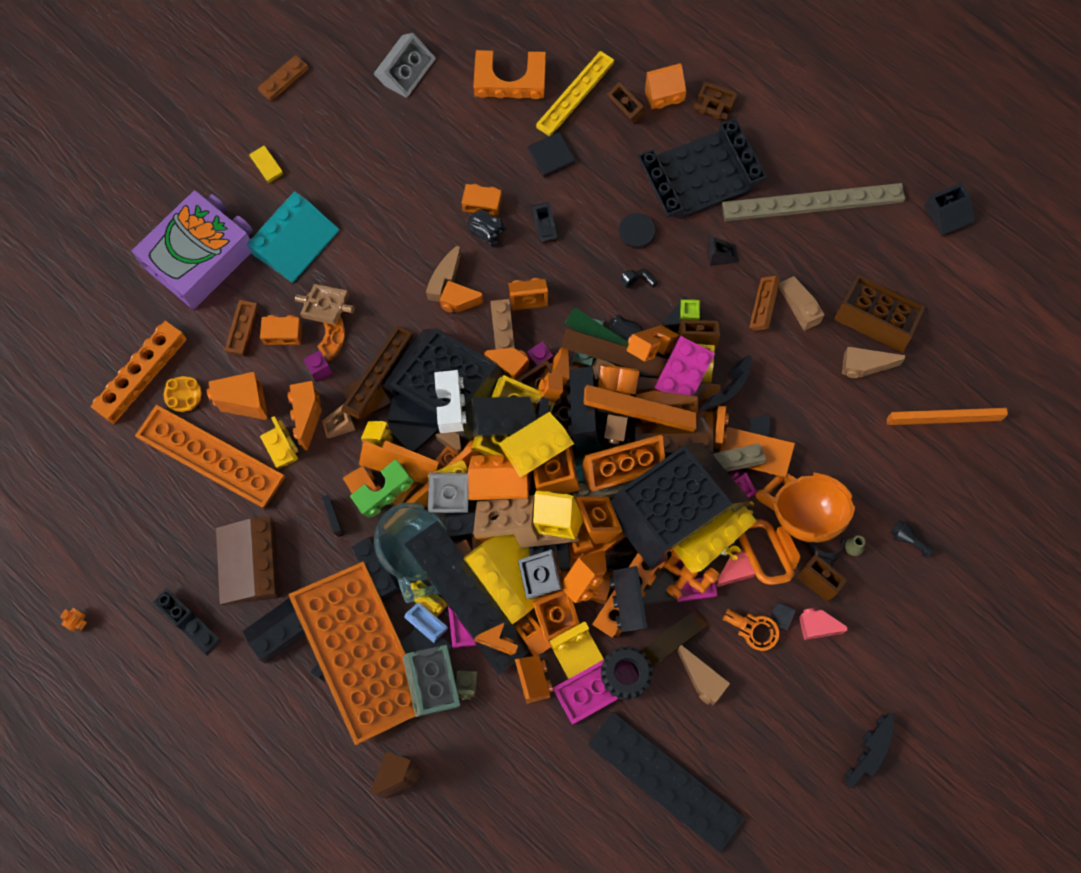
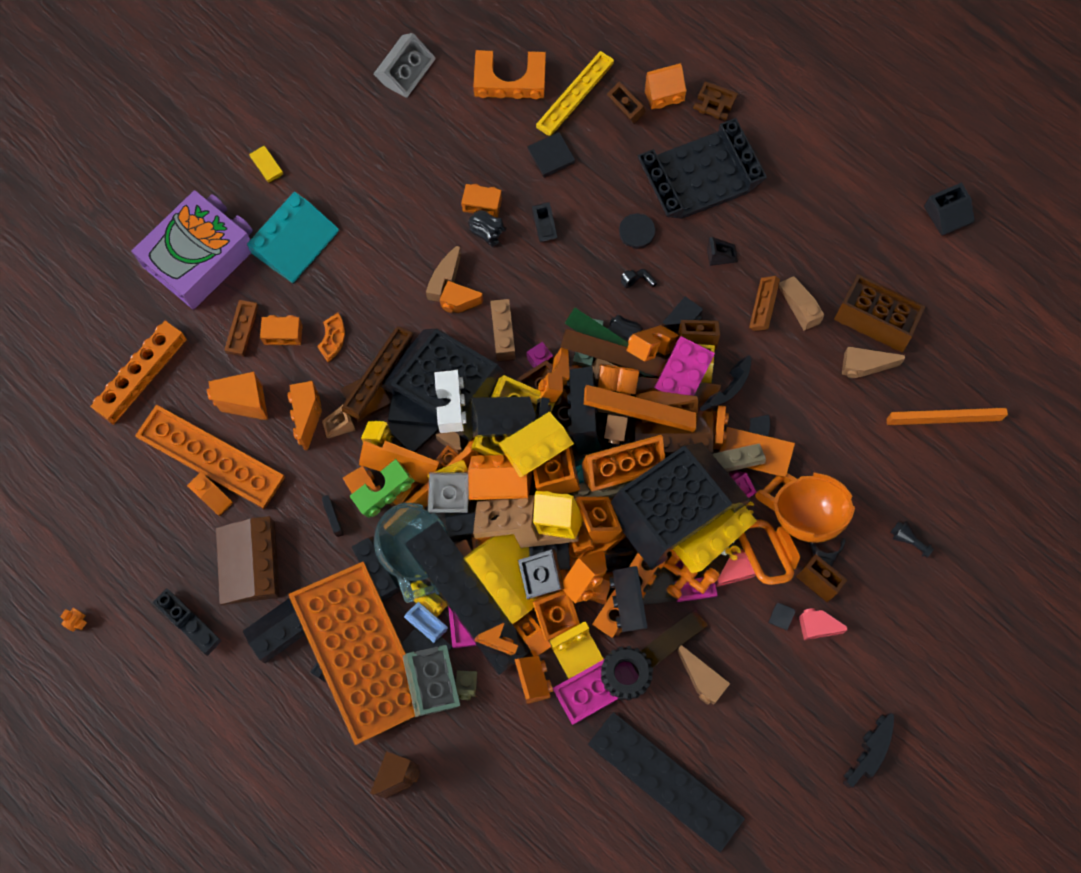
(182, 393): light orange dish -> none
(210, 494): none -> orange slope
(280, 445): yellow bracket -> none
(283, 78): dark orange plate -> none
(317, 366): magenta brick -> none
(324, 304): medium nougat plate -> none
(513, 362): orange slope -> none
(528, 294): orange slope -> none
(690, 310): lime tile -> none
(741, 622): orange pin -> none
(813, 202): dark tan plate -> none
(851, 546): olive cone -> none

